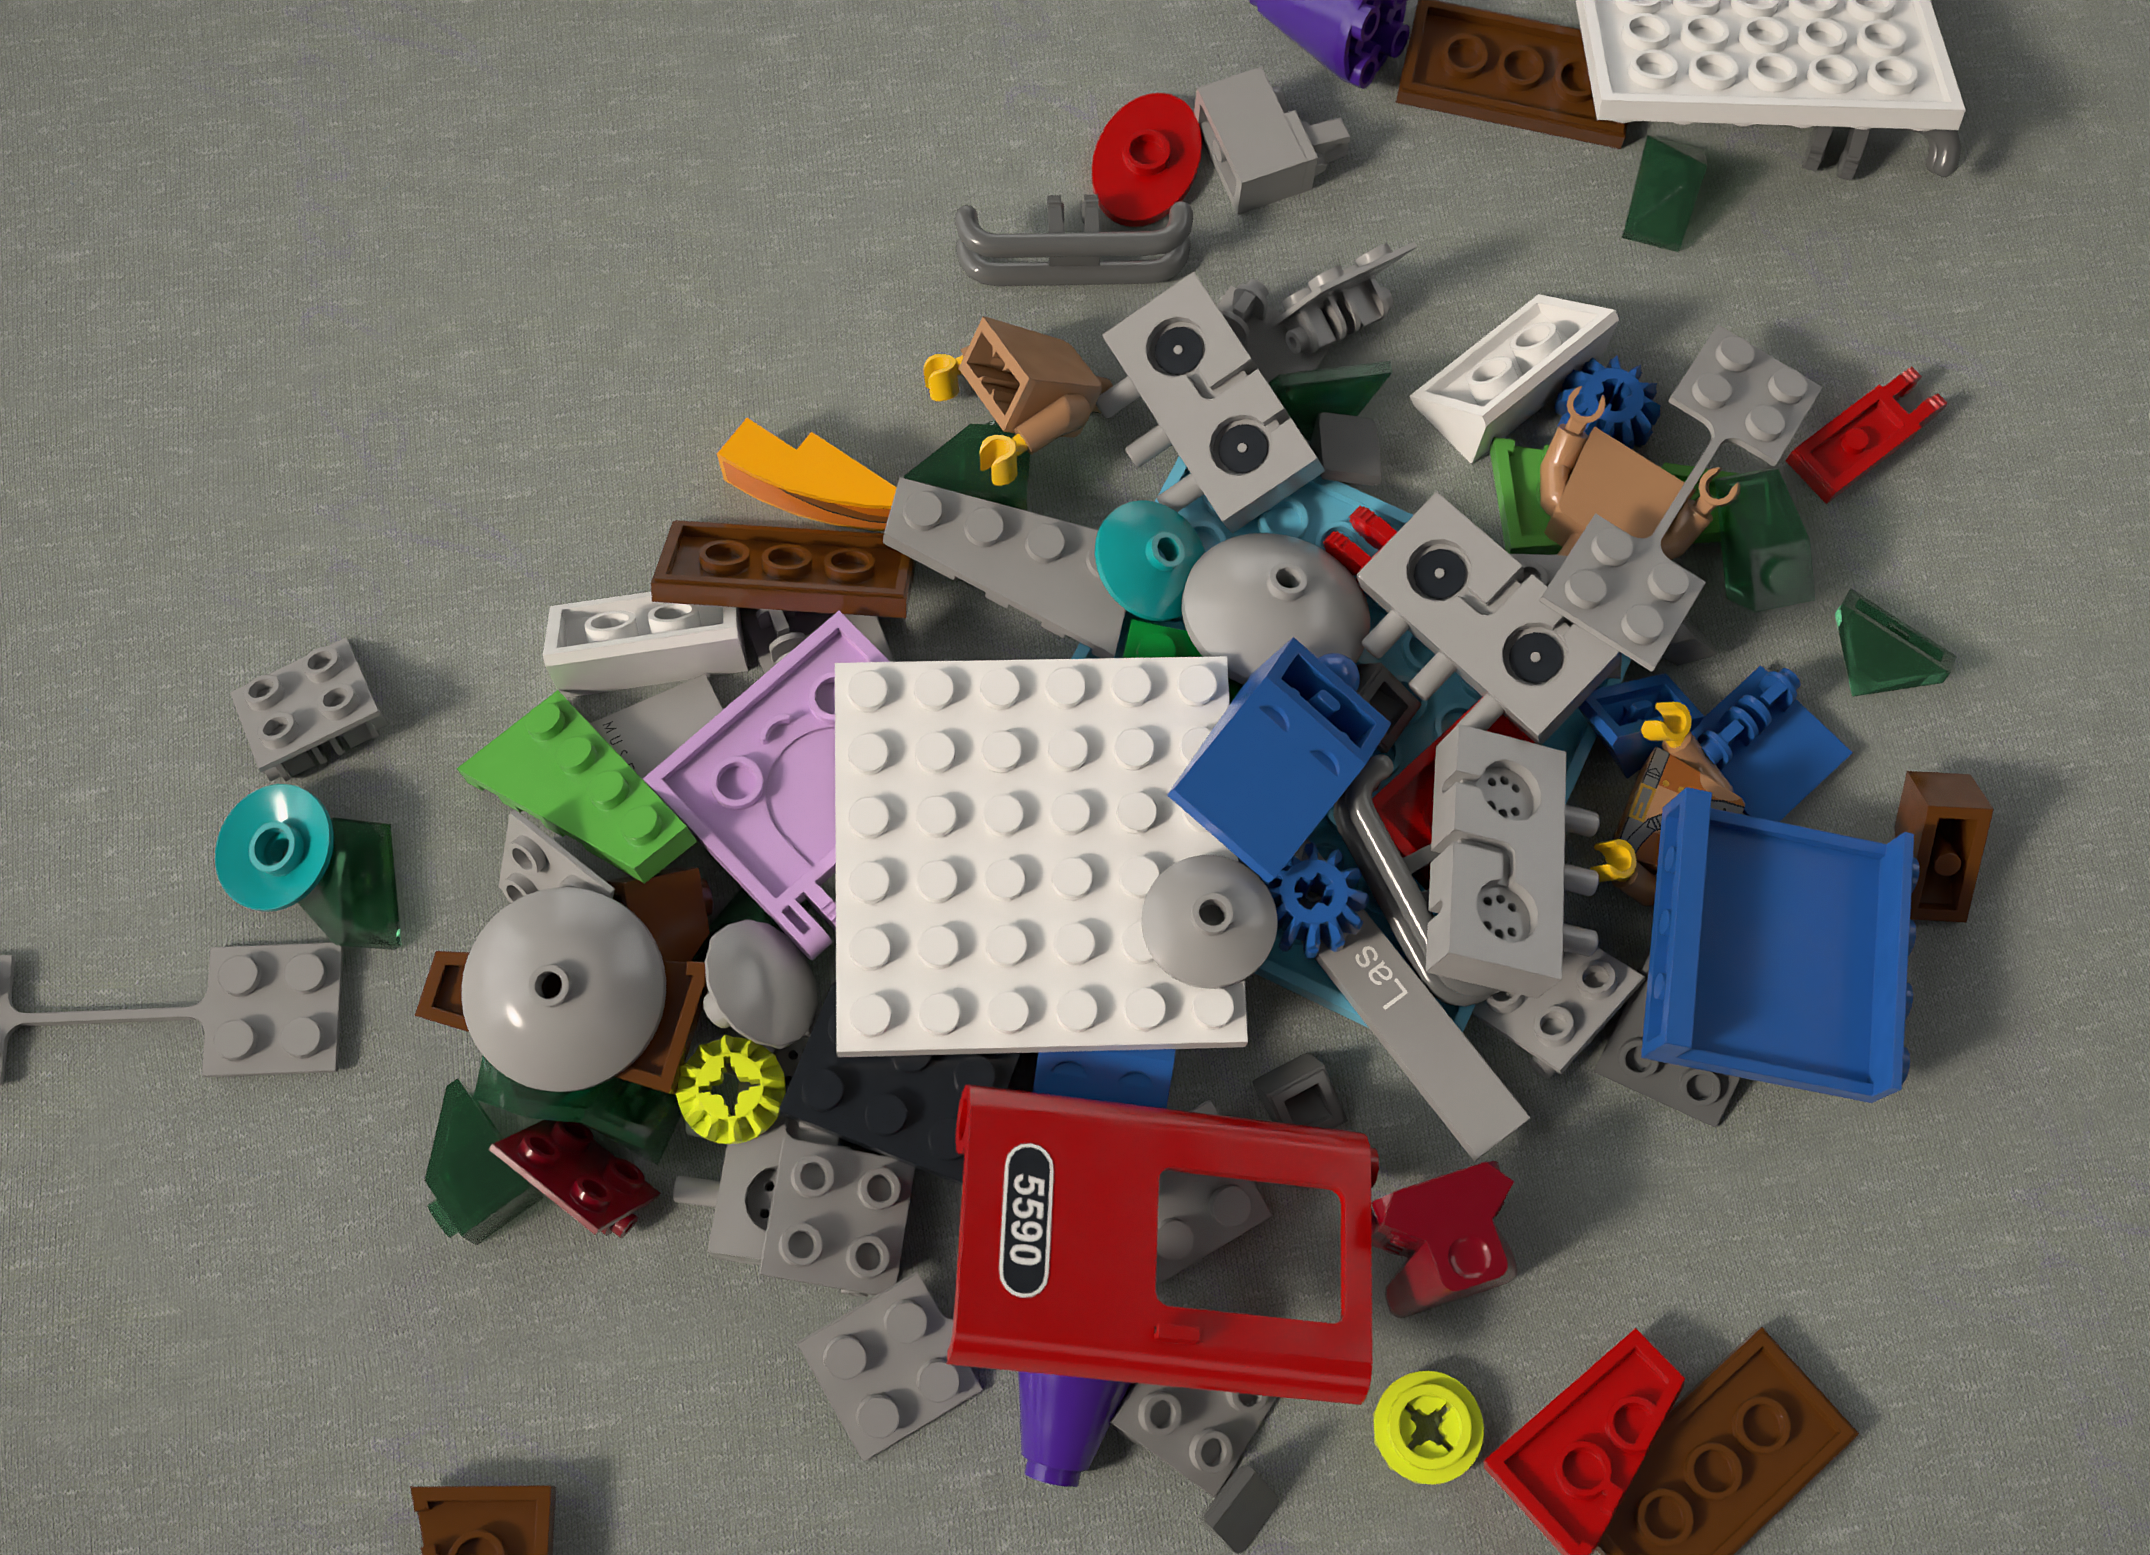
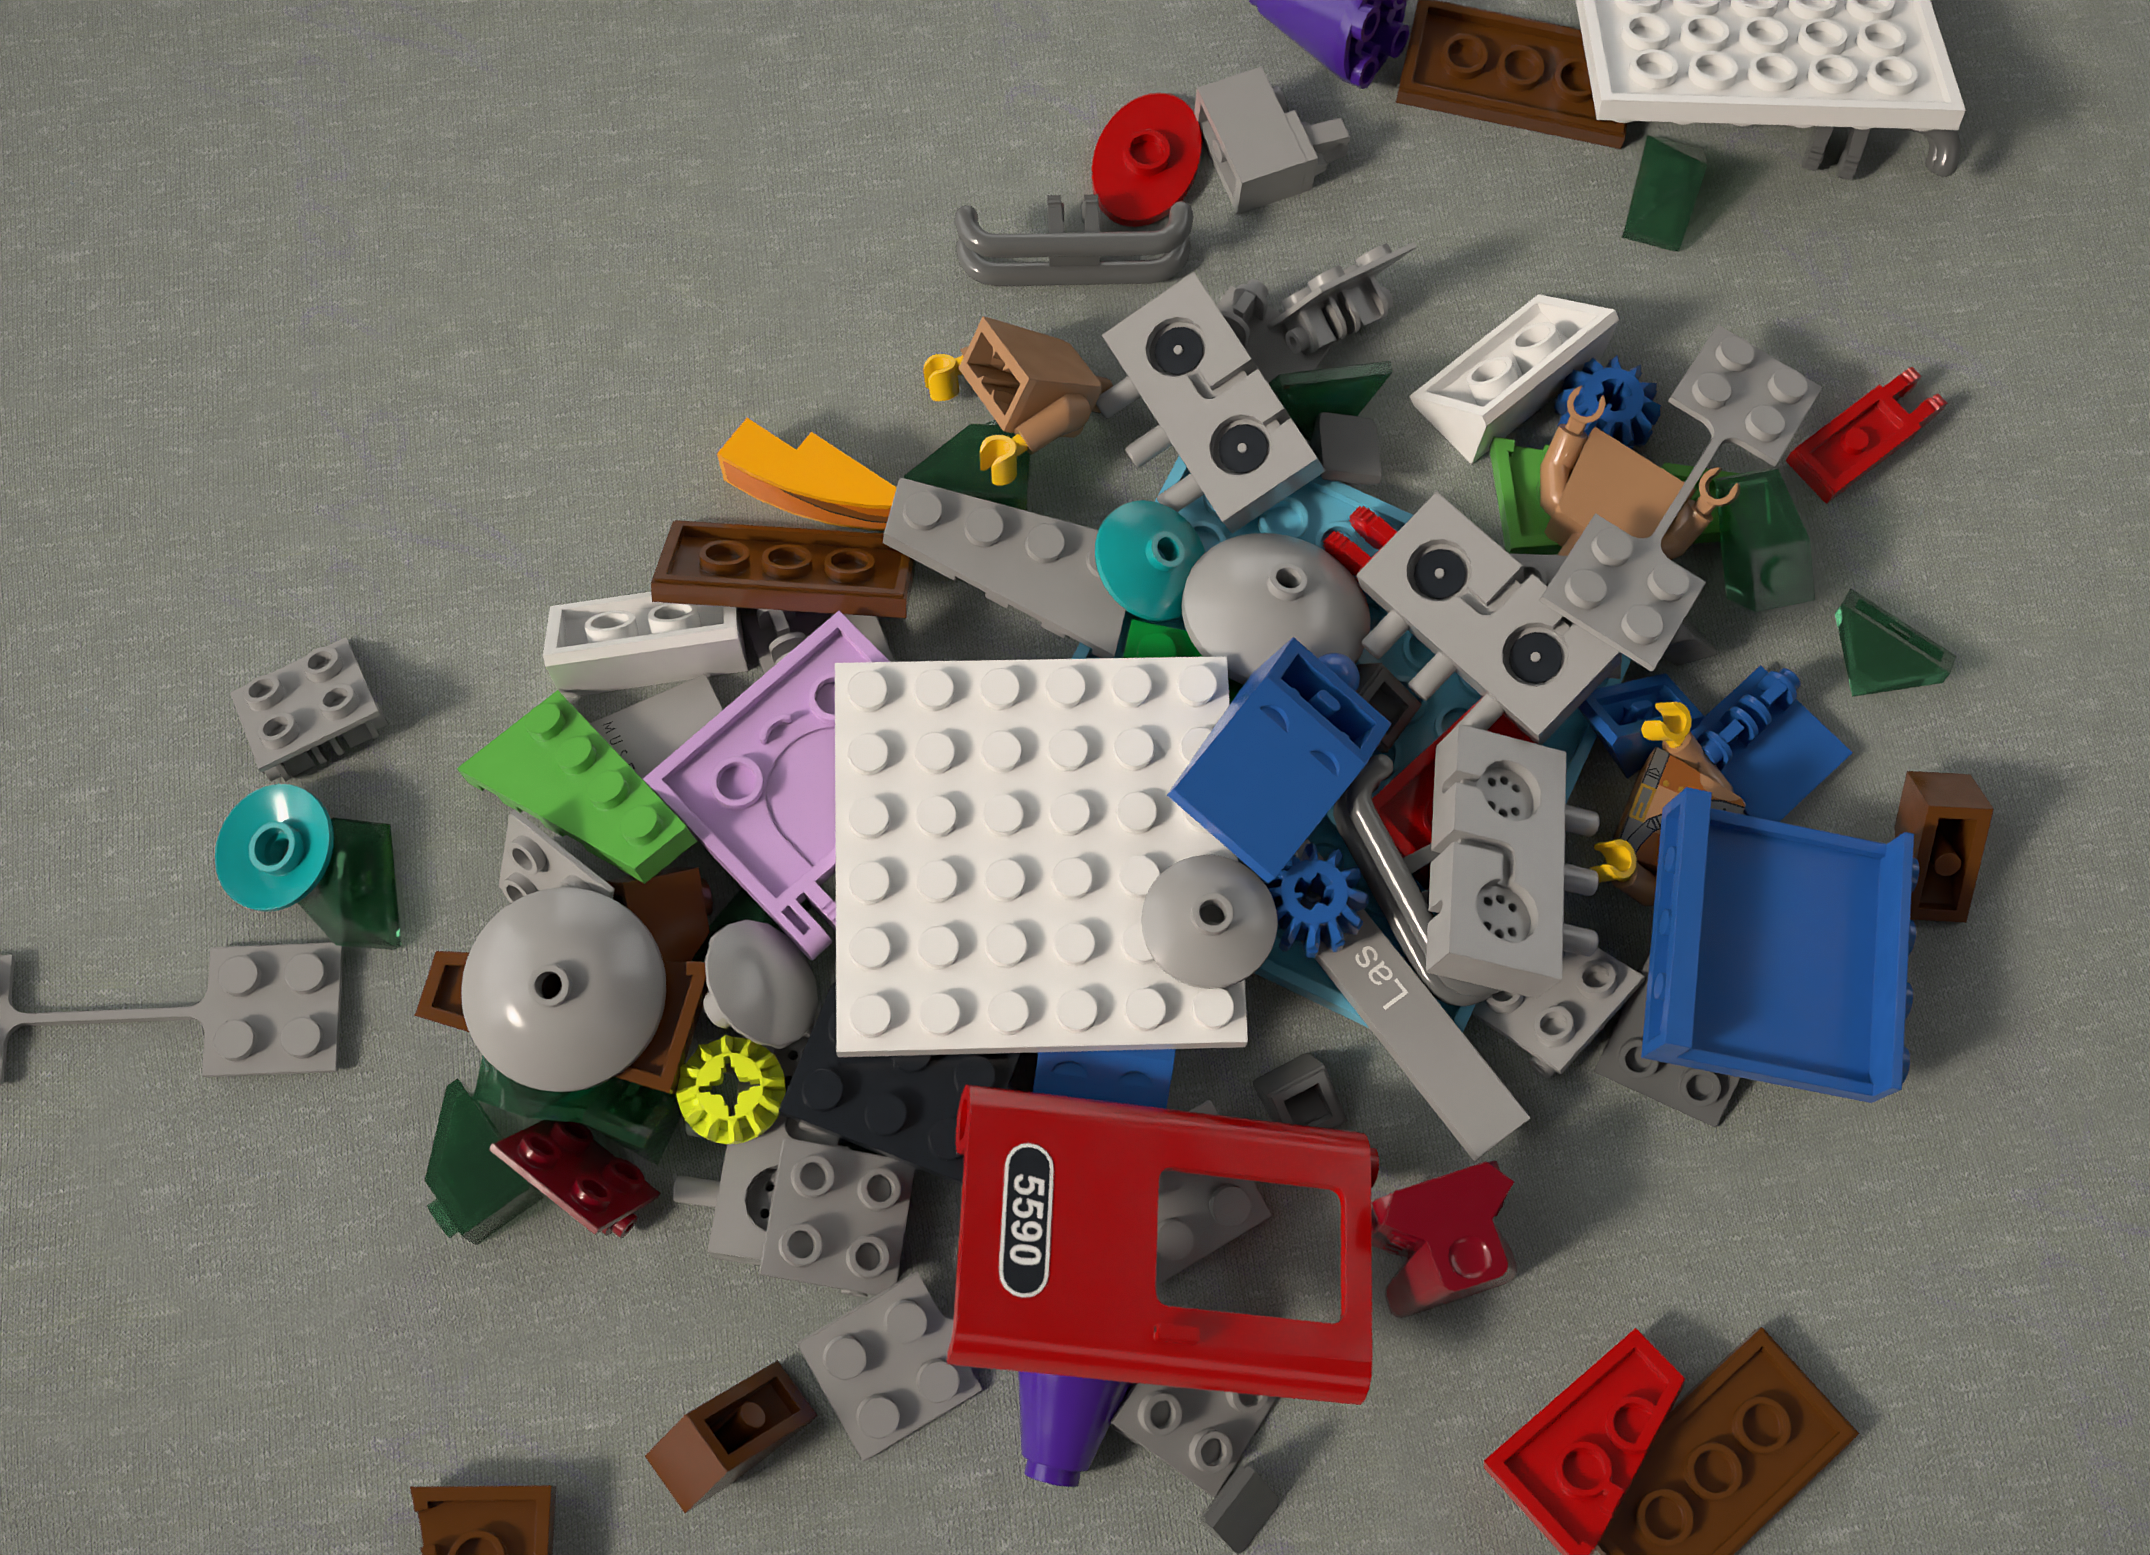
(729, 1435): none -> reddish brown slope
(1460, 1427): neon yellow gear -> none

